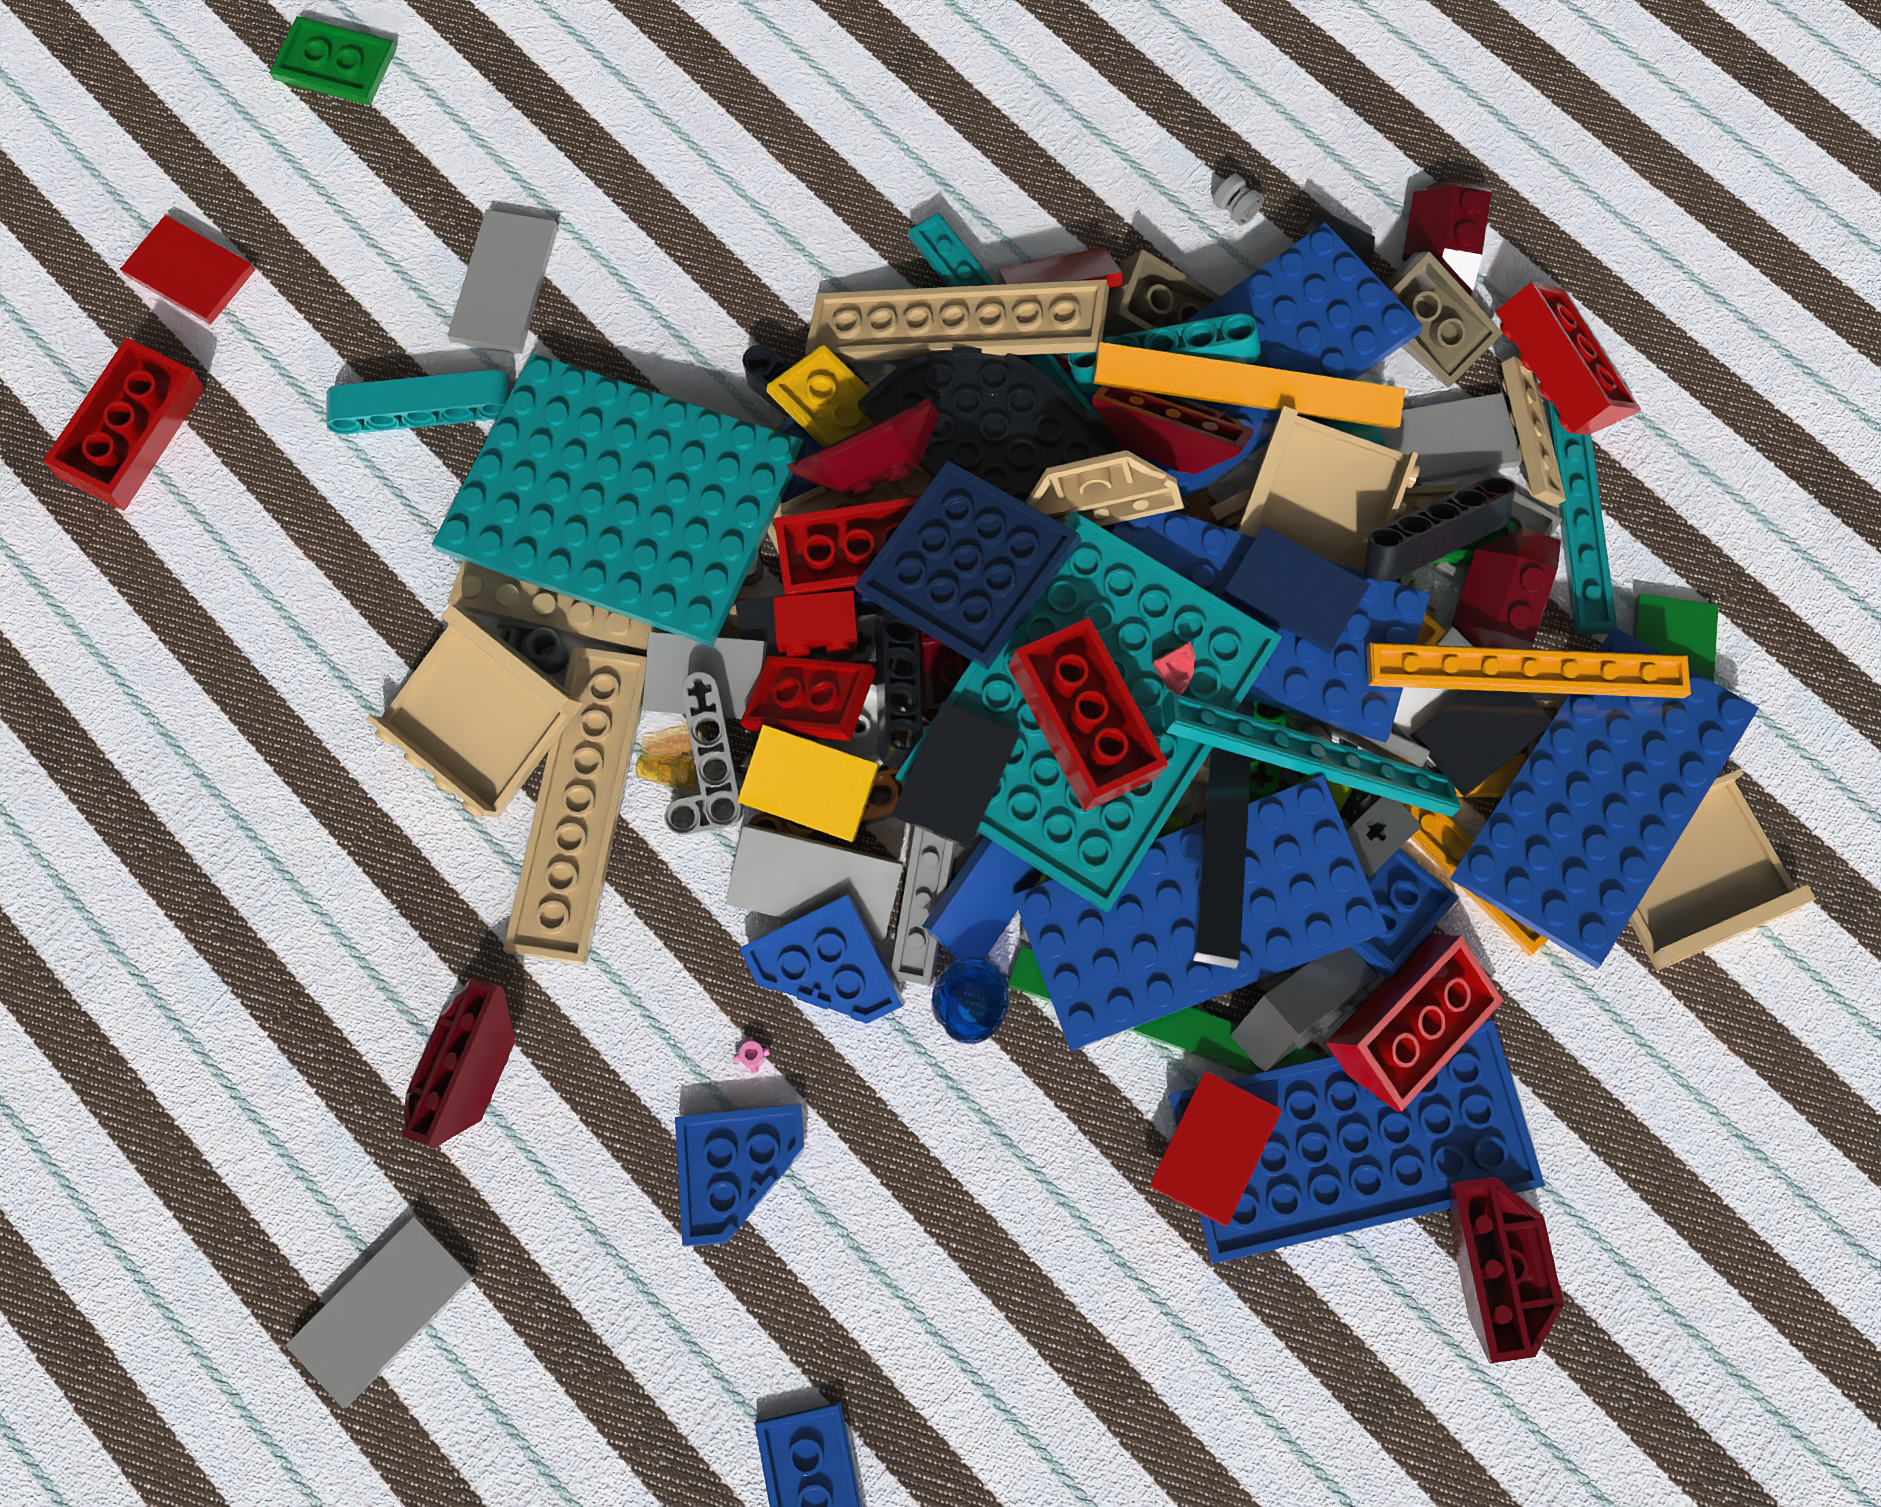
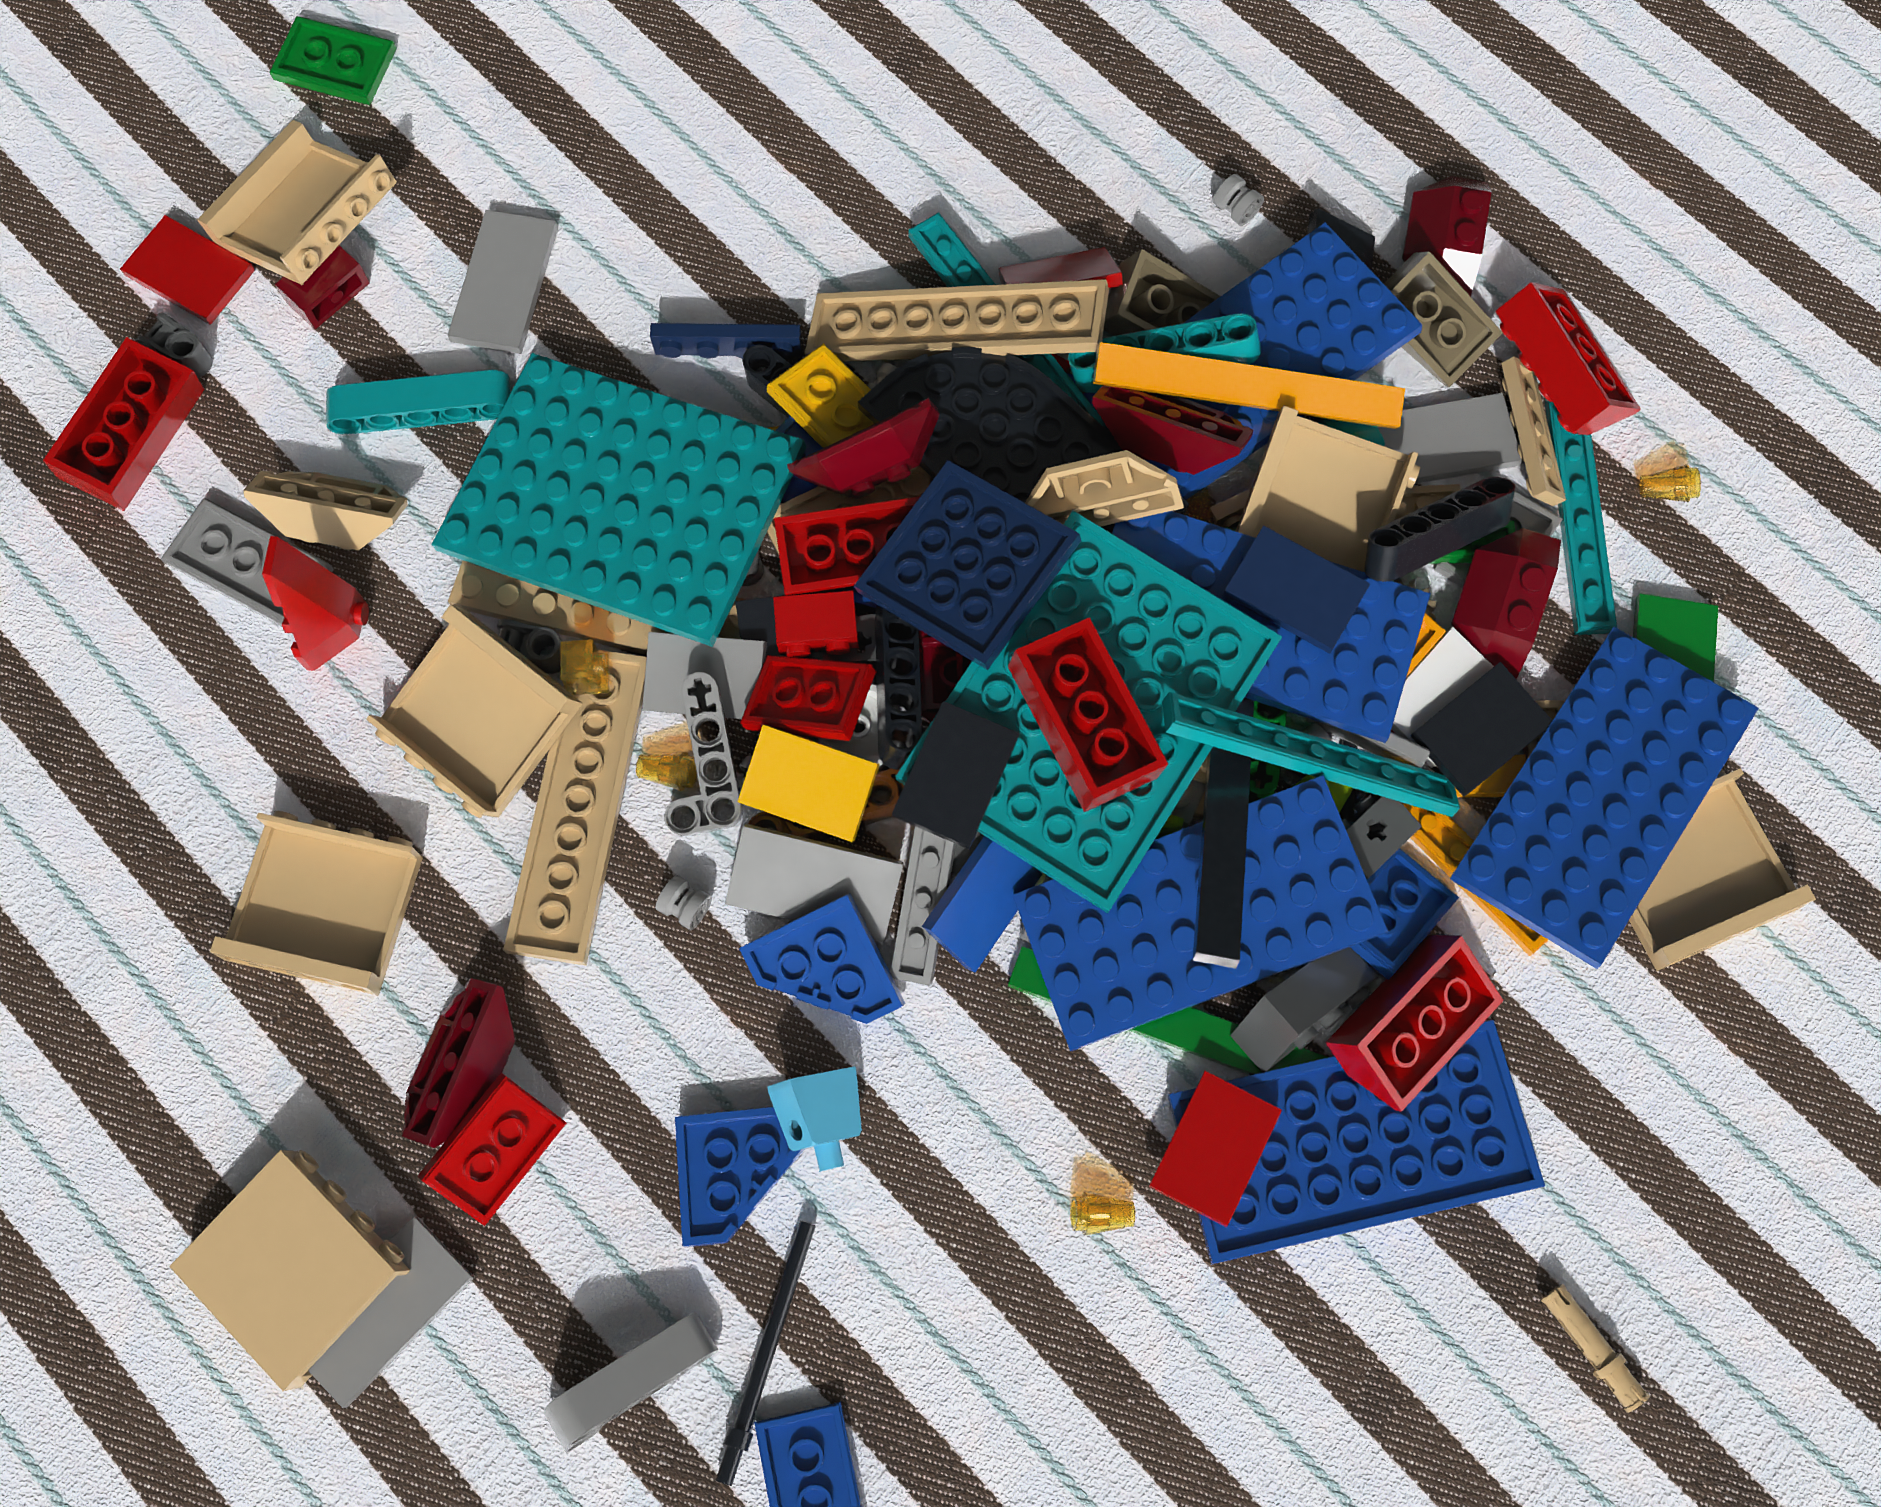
(177, 344): none -> dark grey piece
(227, 557): none -> light grey tile
(289, 1266): none -> tan panel
(295, 203): none -> tan panel
(315, 602): none -> red wedge
(321, 903): none -> tan panel
(325, 507): none -> tan wedge
(326, 289): none -> dark red brick
(492, 1149): none -> red tile
(584, 668): none -> clear yellow brick
(628, 1381): none -> light grey beam
(683, 902): none -> light grey wheel
(724, 339): none -> dark blue plate
(739, 1436): none -> black bar
(751, 1054): bright pink piece -> none
(819, 1113): none -> medium azure torso
(970, 1000): clear blue piece -> none
(1100, 1213): none -> clear yellow cone
(1176, 668): coral tile -> none
(1504, 1268): dark red wedge -> none
(1527, 670): light orange tile -> none
(1595, 1348): none -> tan pin
(1672, 484): none -> clear yellow cone

